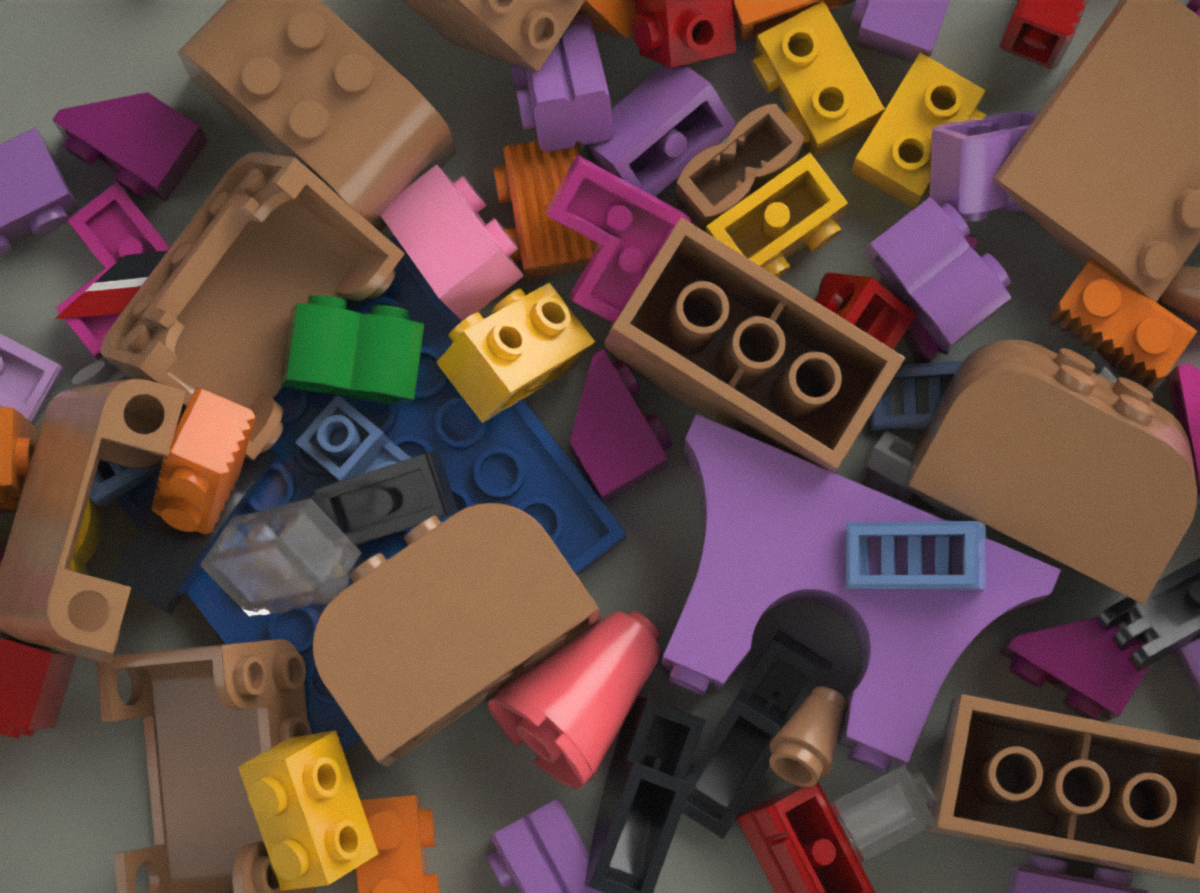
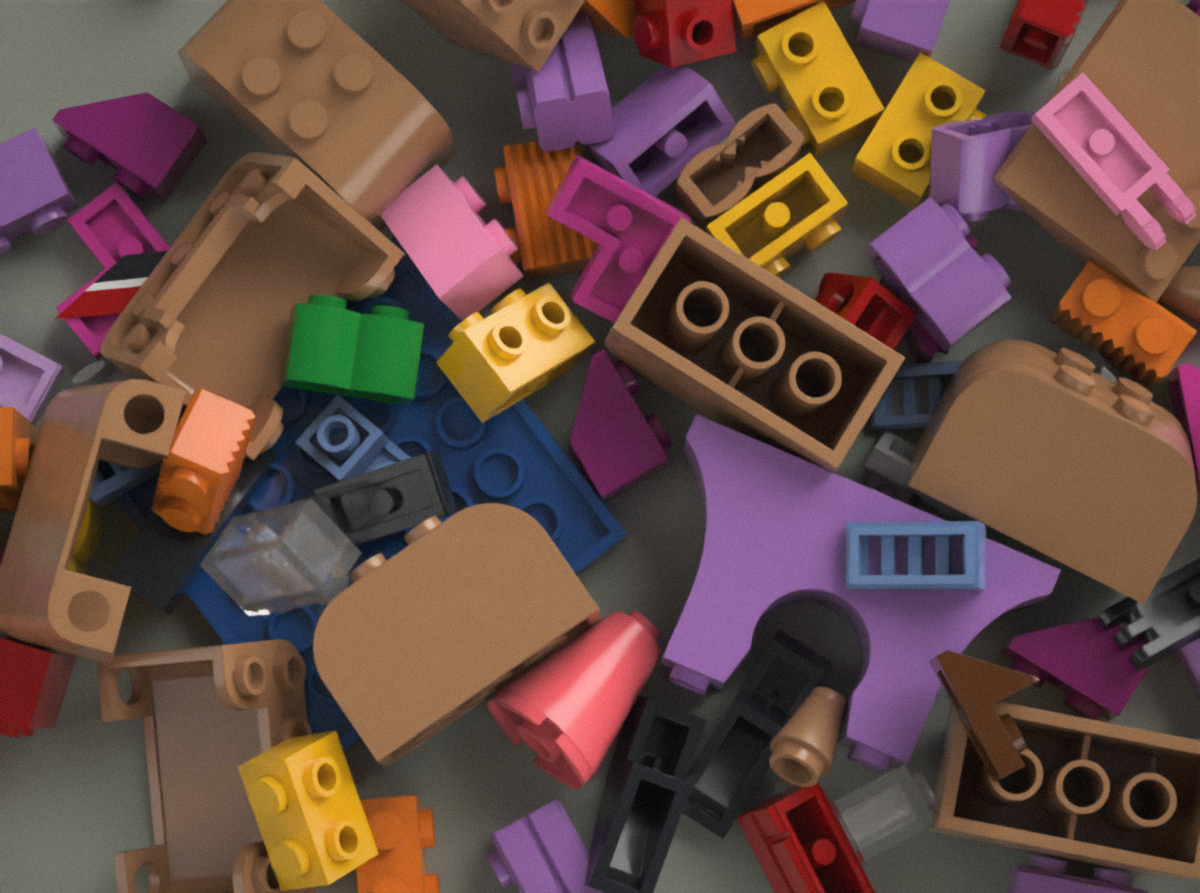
(973, 690): none -> reddish brown slope
(1112, 158): none -> bright pink hinge

